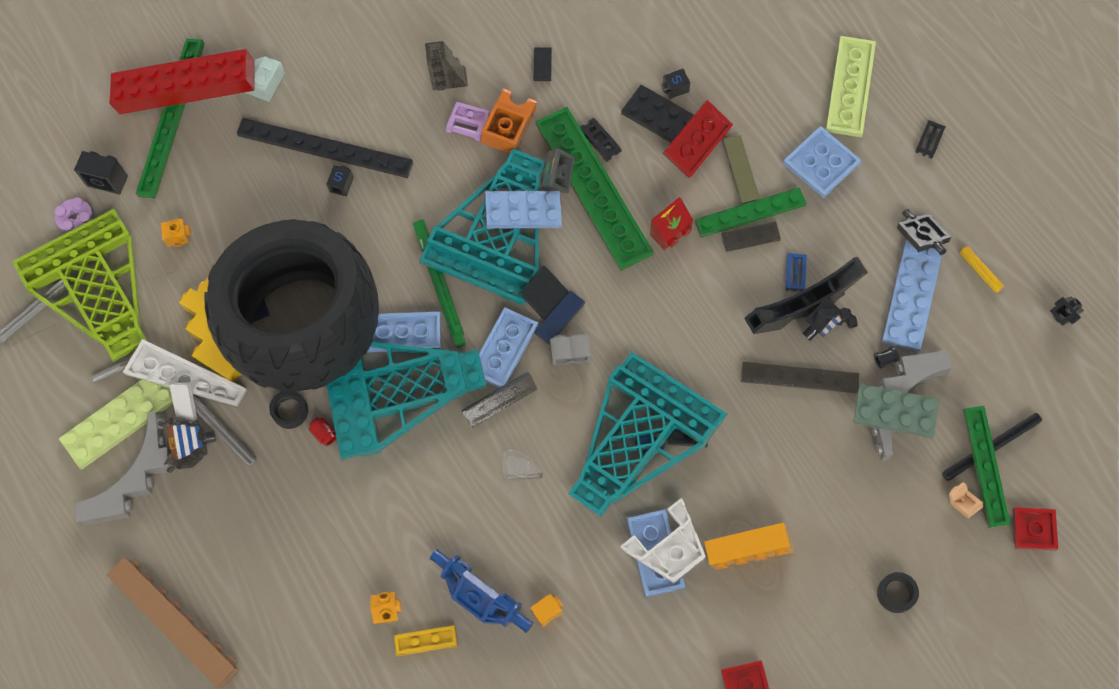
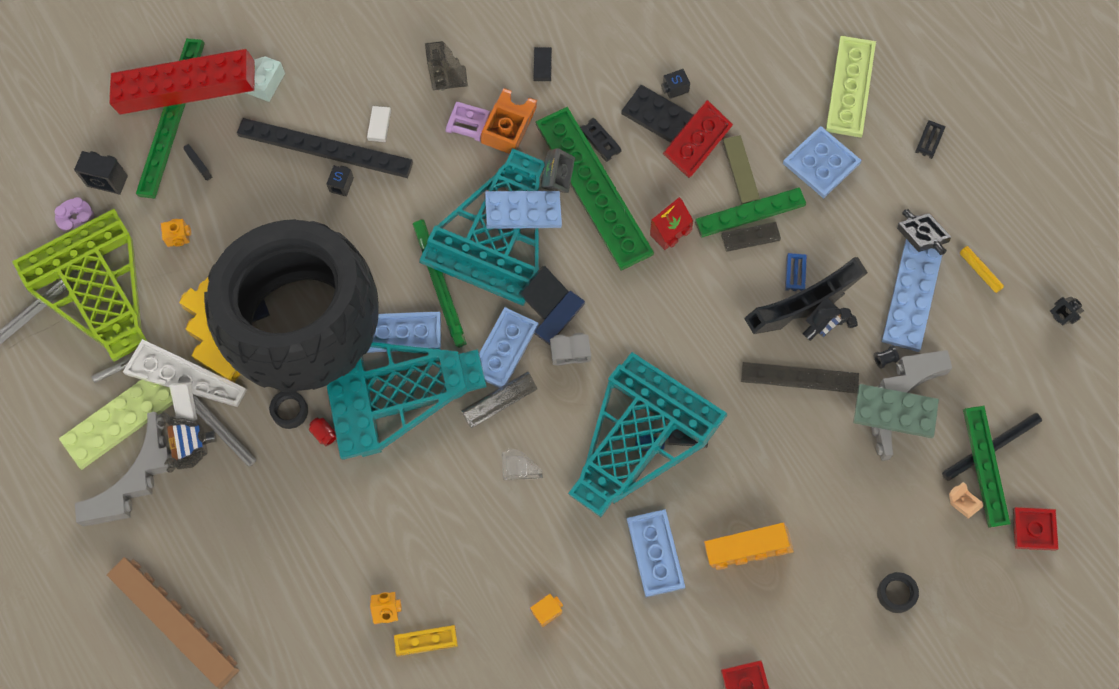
(197, 162): none -> black tile
(379, 124): none -> white tile
(477, 596): blue plate -> none
(676, 552): white wing -> none

